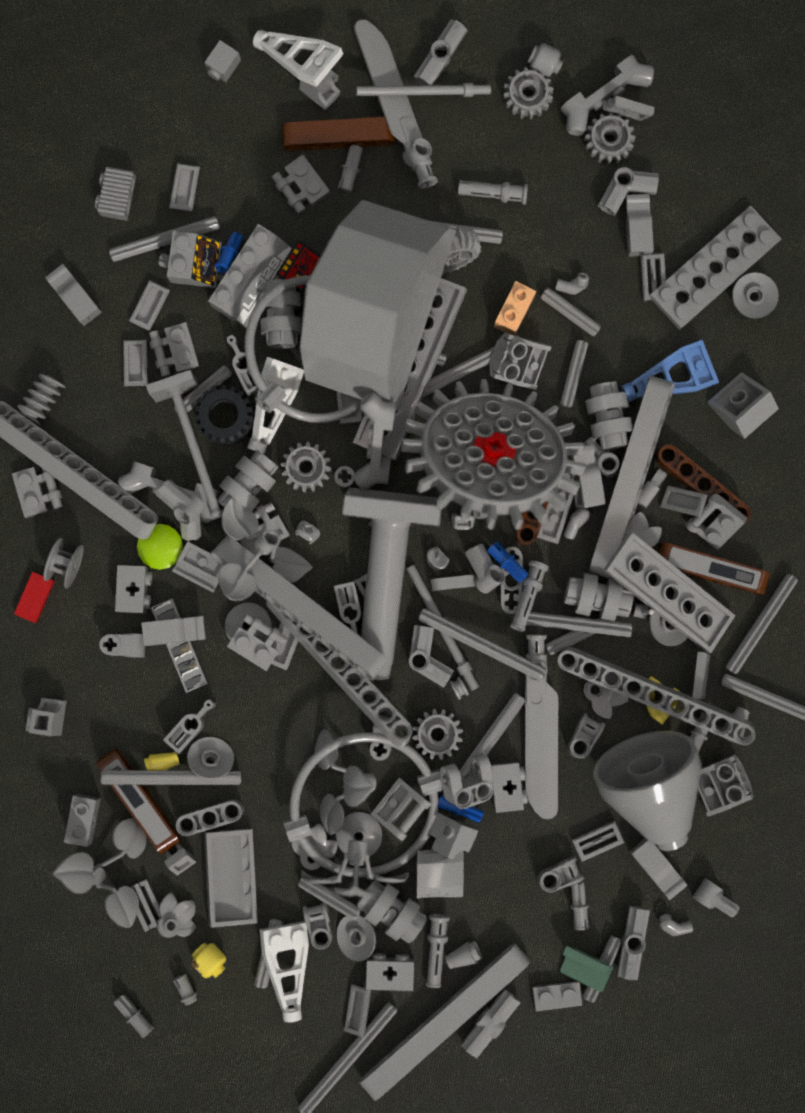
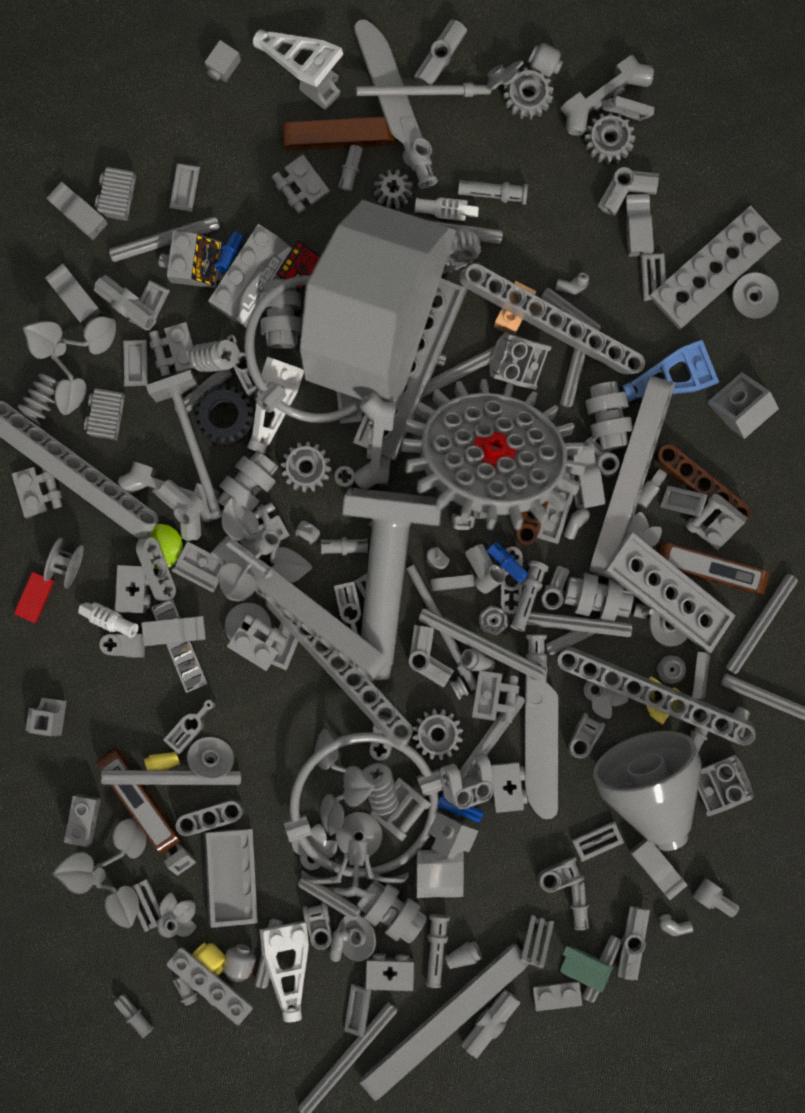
(45, 340): none -> light grey plant
(77, 210): none -> light grey piece
(104, 414): none -> light grey brick
(107, 619): none -> white hinge
(125, 302): none -> light grey piece
(163, 580): none -> light grey beam
(209, 986): none -> light grey bracket
(214, 356): none -> light grey piece
(239, 963): none -> light grey head
(268, 572): none -> light grey piece
(338, 938): none -> light grey arm
(344, 546): none -> light grey pin
(384, 795): none -> light grey piece
(386, 184): none -> light grey gear
(446, 208): none -> white hinge
(476, 661): none -> light grey cone
(488, 694): none -> light grey plate
(500, 623): none -> light grey plate
(502, 75): none -> light grey plate
(541, 320): none -> light grey beam
(541, 923): none -> light grey tile
(556, 587): none -> light grey axle
(664, 672): none -> light grey plate

